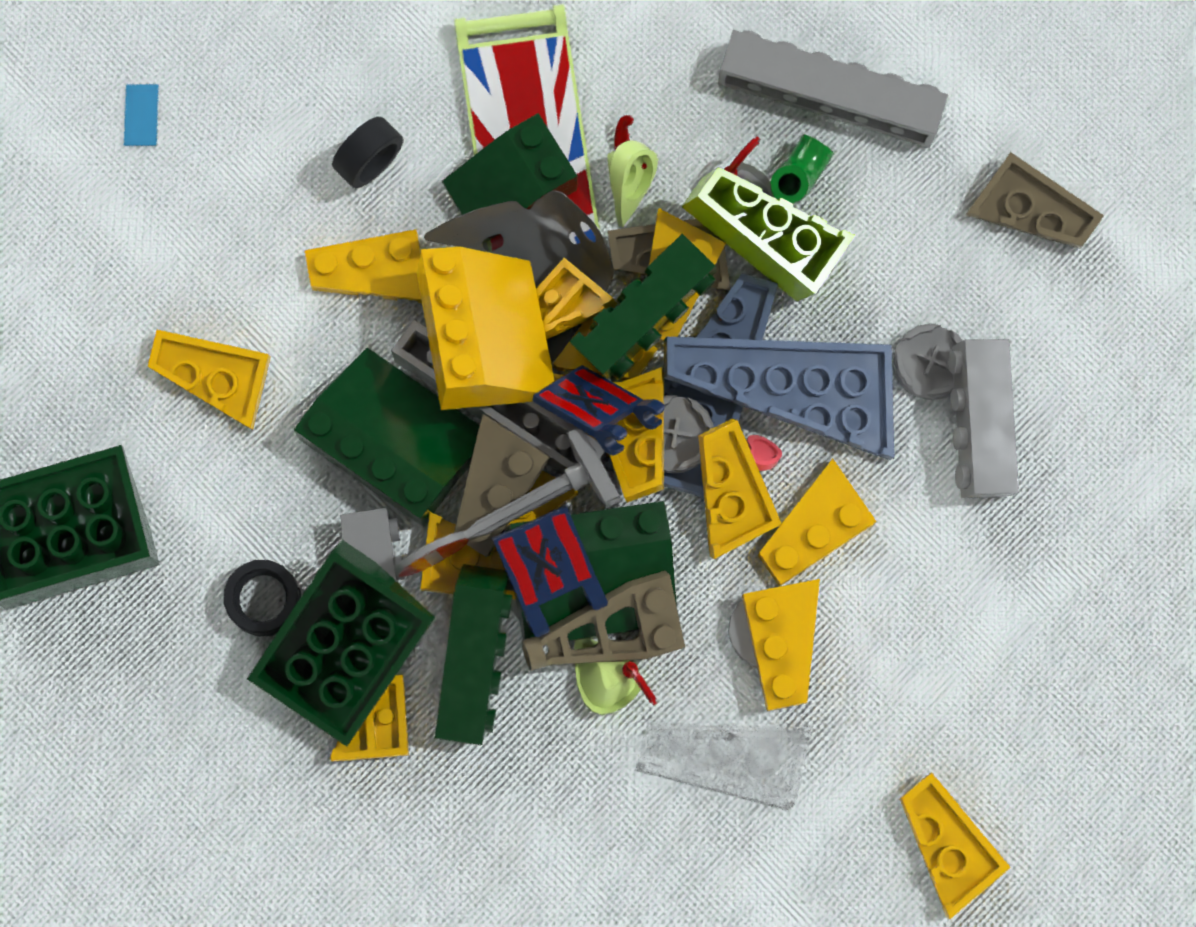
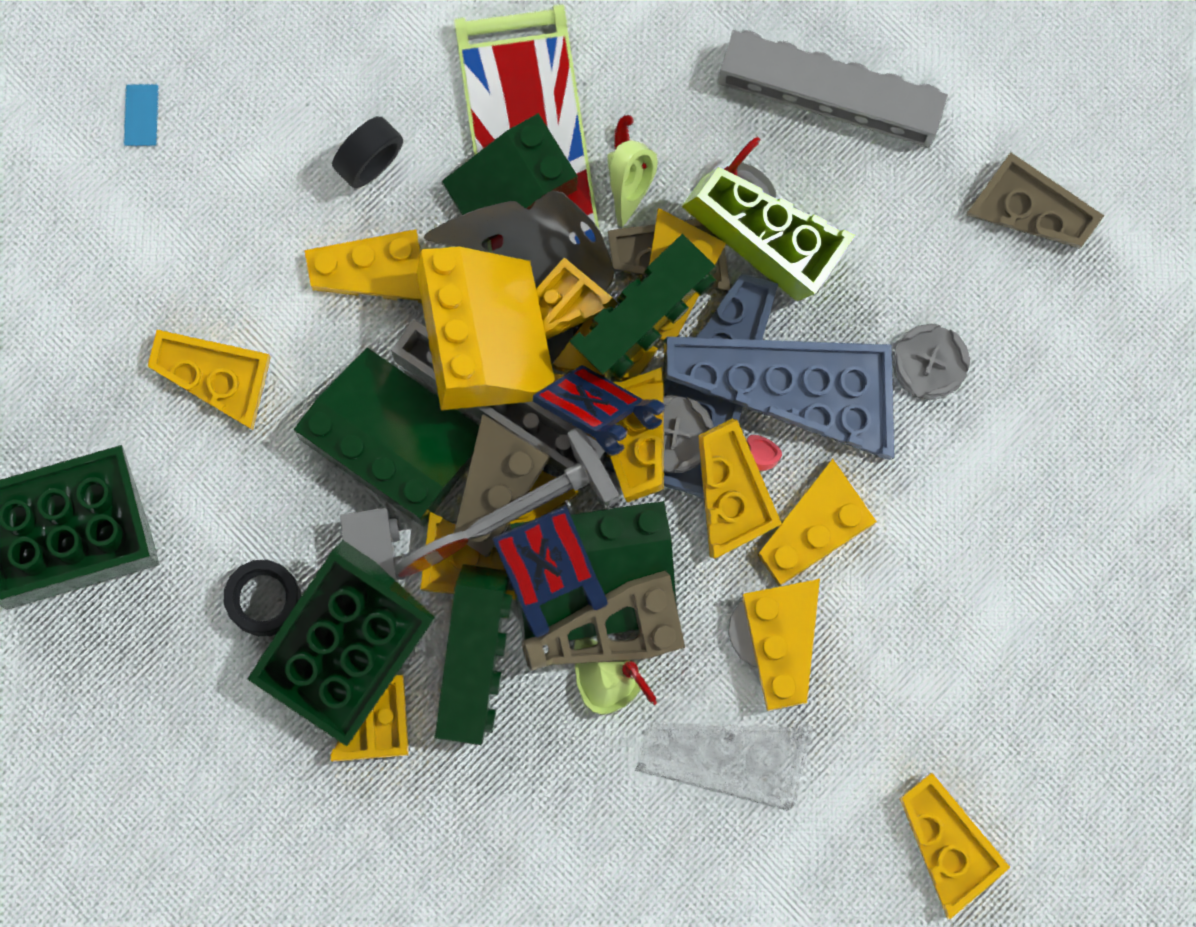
(801, 170): green cylinder -> none
(984, 418): light grey brick -> none

